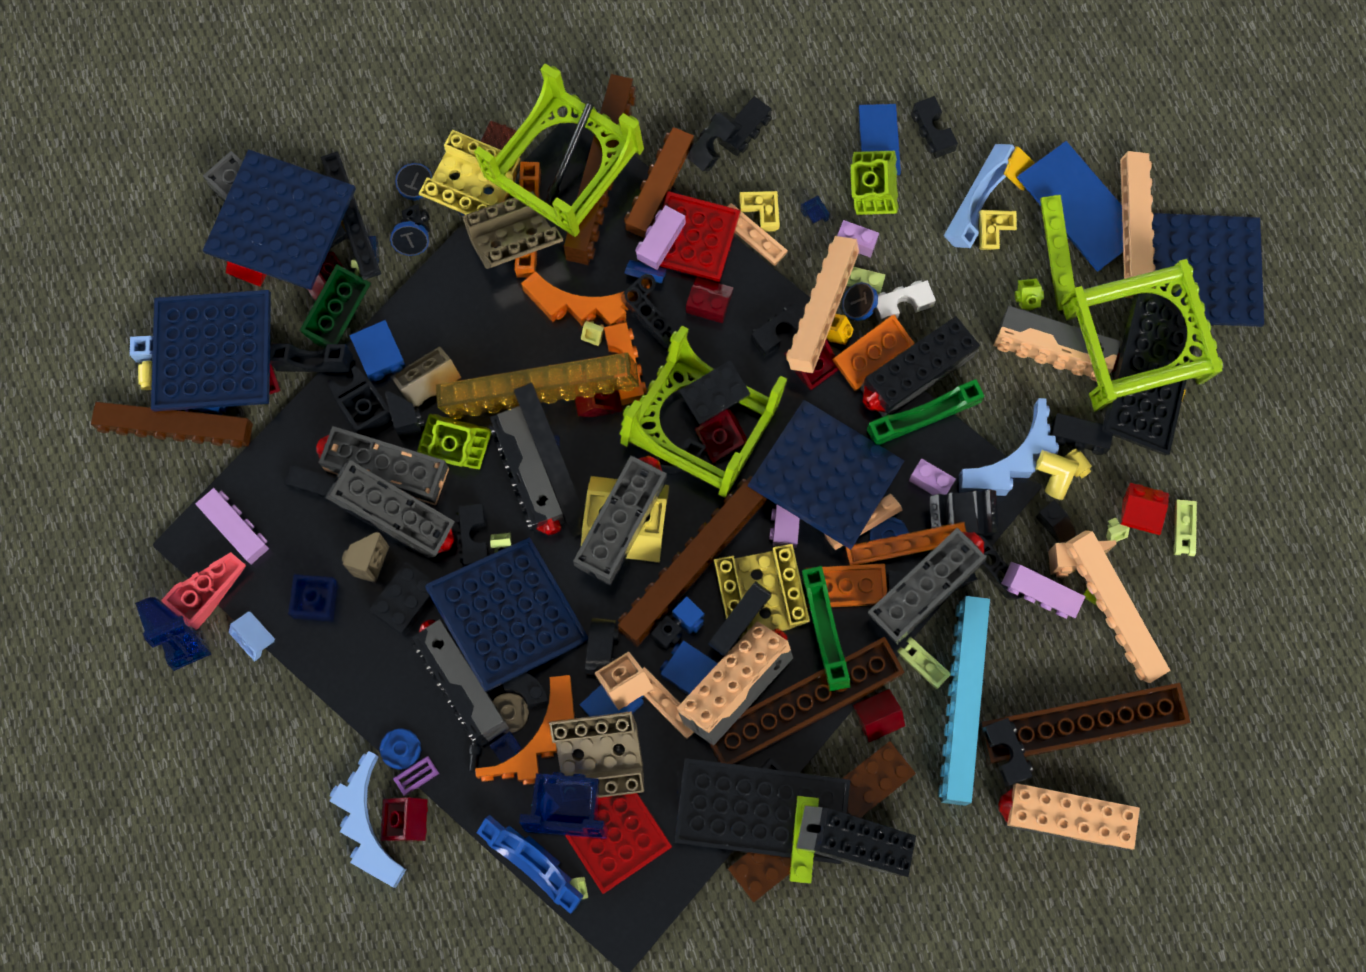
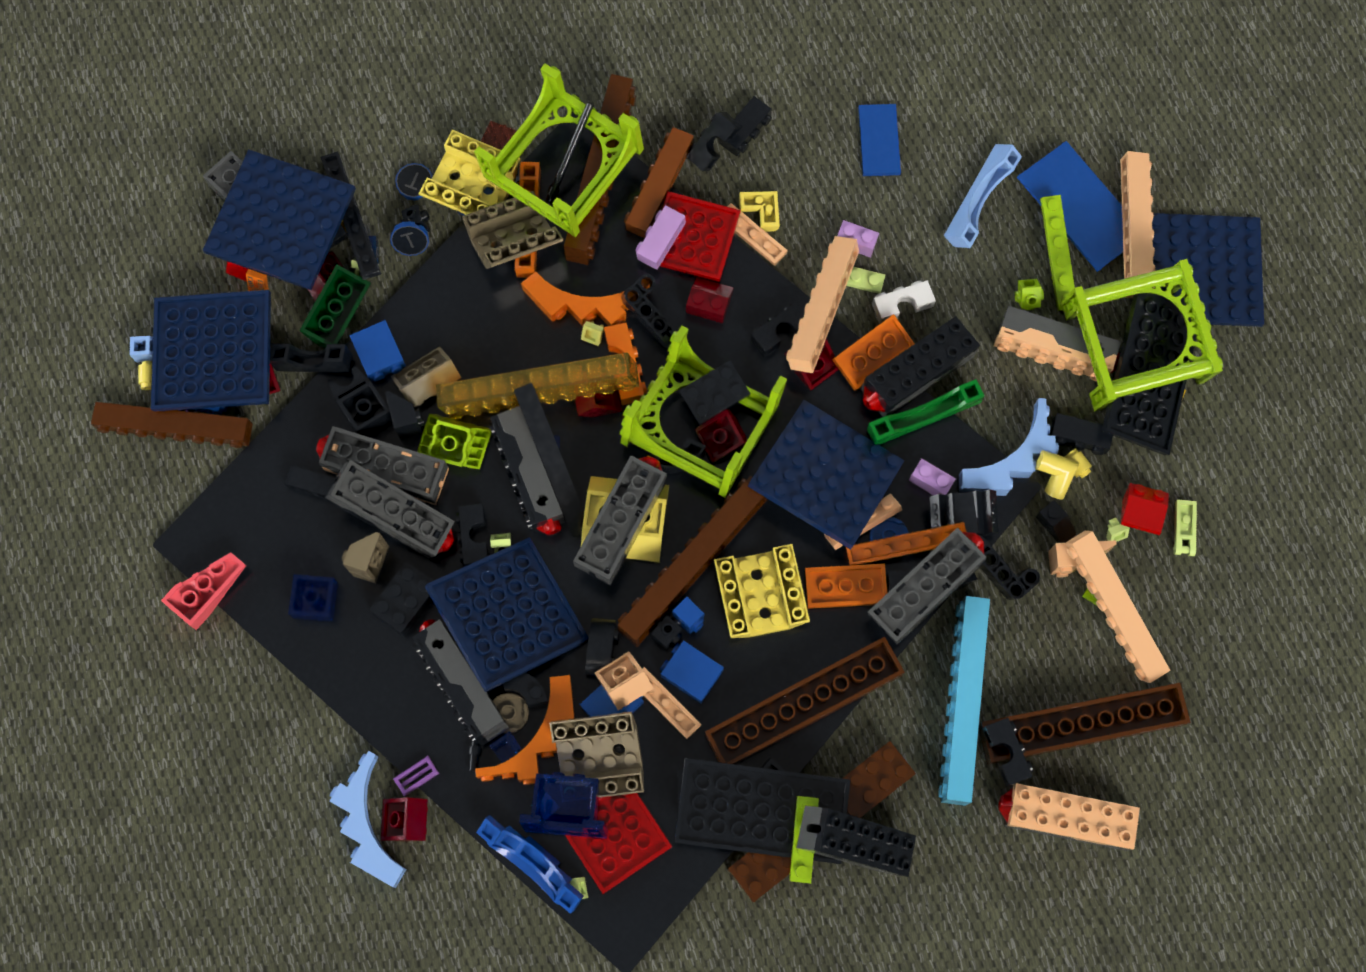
(175, 634): clear blue windscreen -> none
(232, 526): lavender brick -> none
(250, 635): light blue panel -> none
(256, 280): none -> orange tile
(400, 749): blue tile -> none
(638, 269): blue tile -> none
(735, 682): light nougat piece -> none
(740, 618): black beam -> none
(785, 527): lavender brick -> none
(815, 210): clear blue panel -> none
(825, 629): green arch -> none
(840, 330): yellow brick -> none
(860, 301): black tile -> none
(874, 182): lime slope -> none
(879, 715): dark red slope -> none
(924, 663): yellowish green plate -> none
(938, 141): black arch -> none
(989, 225): light yellow brick -> none
(1017, 164): yellow piece -> none
(1042, 589): lavender brick -> none

